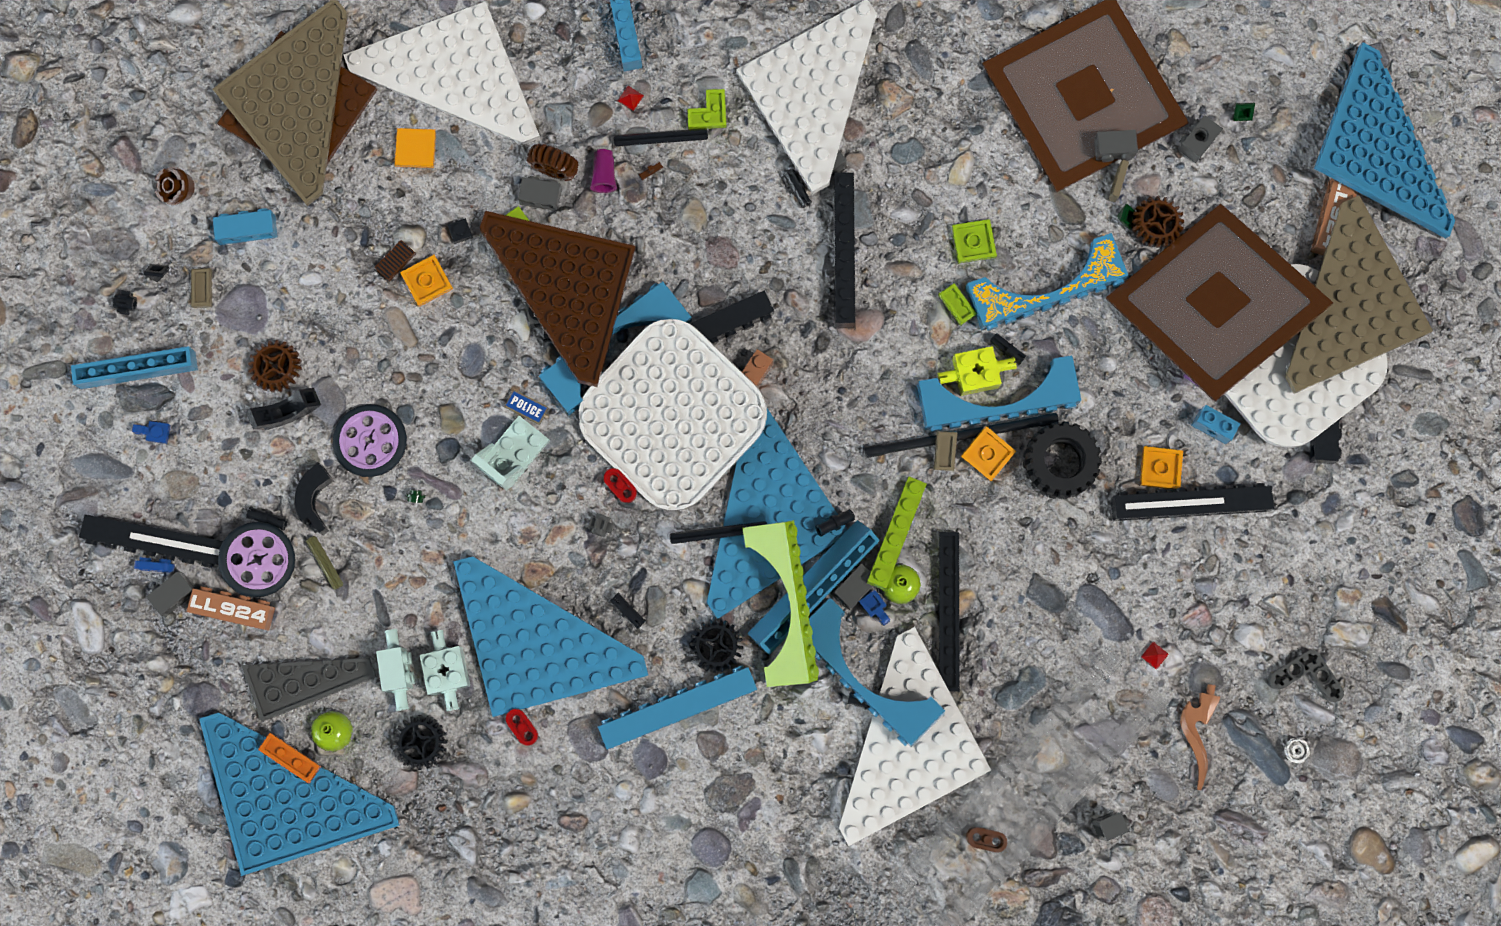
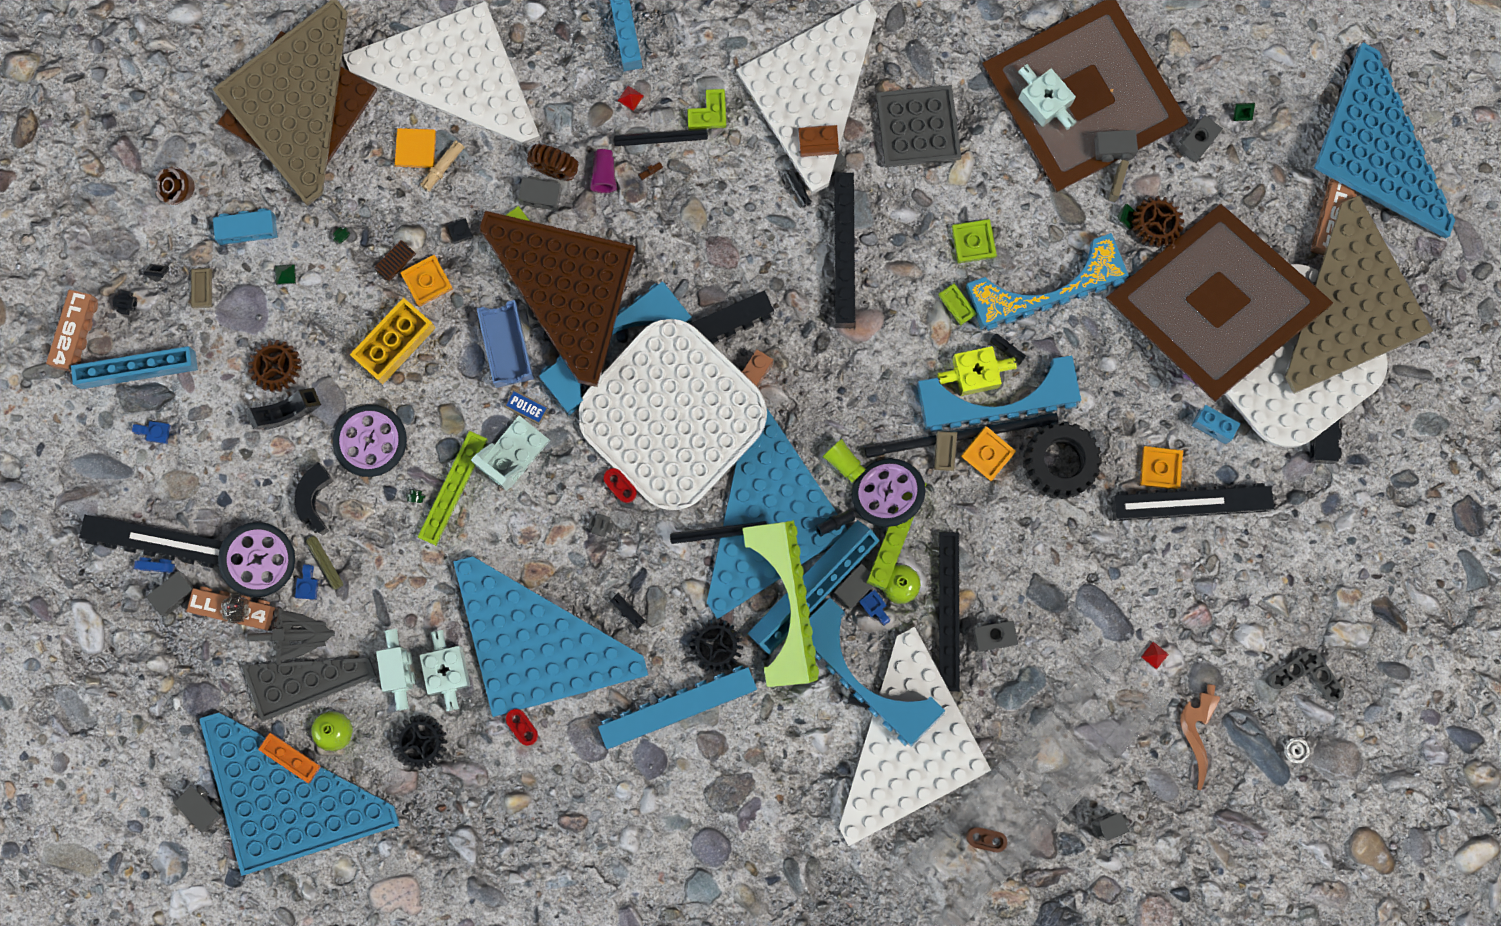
(72, 330): none -> nougat brick
(199, 807): none -> dark grey brick
(235, 608): none -> clear smoke head
(267, 517): black pin -> none
(285, 274): none -> dark green slope
(307, 587): none -> blue plate
(315, 635): none -> dark grey bar
(341, 235): none -> dark green plate
(393, 341): none -> yellow brick
(443, 164): none -> tan pin
(452, 489): none -> lime plate
(505, 344): none -> medium blue brick
(818, 141): none -> dark orange plate
(844, 461): none -> lime plant
(906, 509): none -> wedge
(918, 126): none -> dark grey plate
(1006, 630): none -> dark grey brick
(1057, 93): none -> light aqua brick

